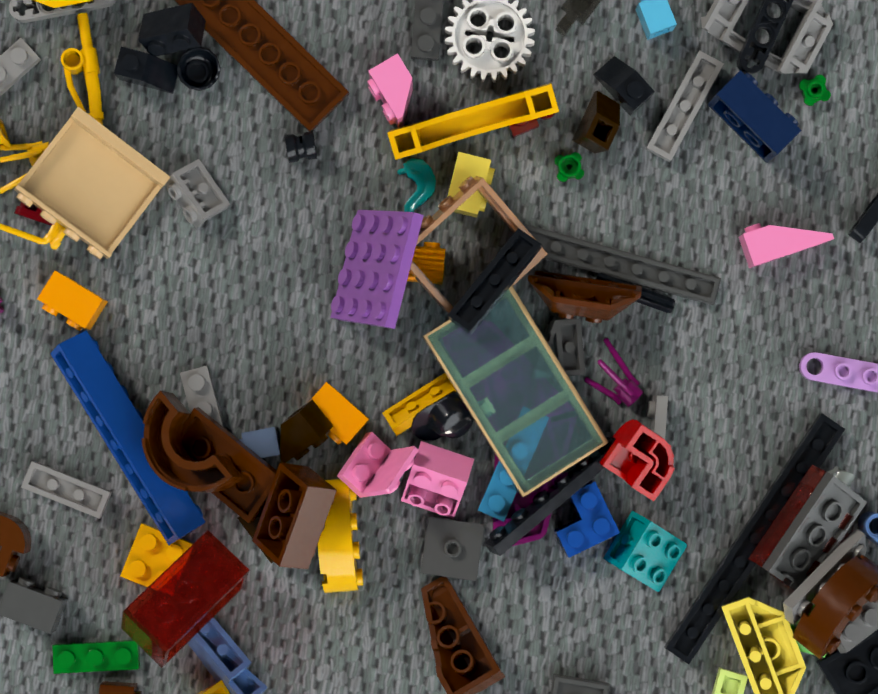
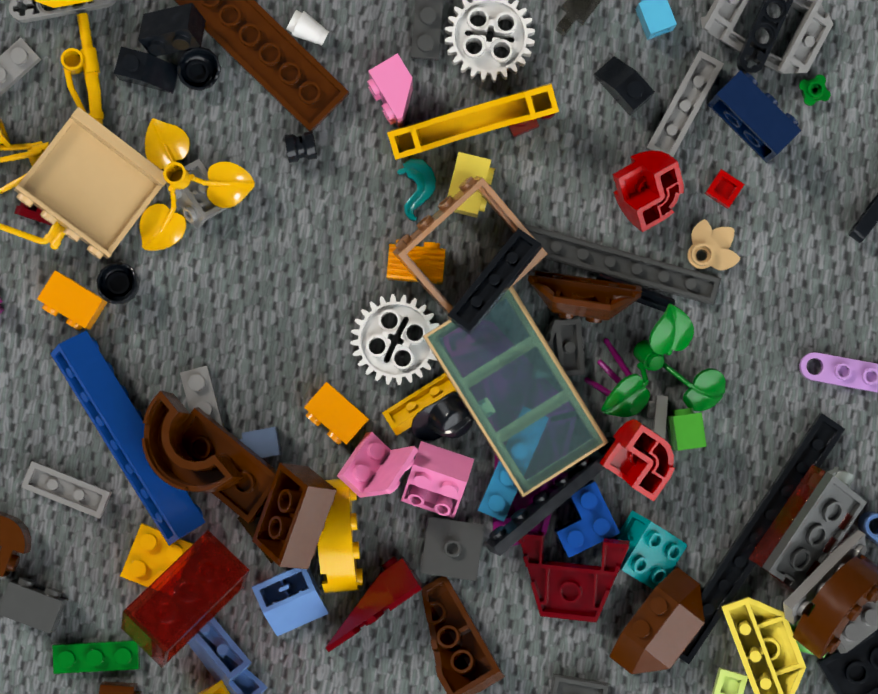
(118, 283): none -> black hair
(226, 184): none -> yellow plant
(290, 599): none -> medium blue slope
(301, 430): dark brown slope -> none
(307, 28): none -> white cone
(372, 328): none -> white gear
(376, 267): medium lavender plate -> none
(387, 591): none -> dark red wedge
(570, 588): none -> dark red wing
(573, 160): green plate -> none
(598, 124): dark brown slope -> none
(648, 188): none -> red brick
(661, 626): none -> reddish brown wedge
(670, 333): none -> green plant
(685, 429): none -> bright green brick
(714, 244): none -> tan plate
(724, 188): none -> red plate
(774, 242): bright pink slope -> none

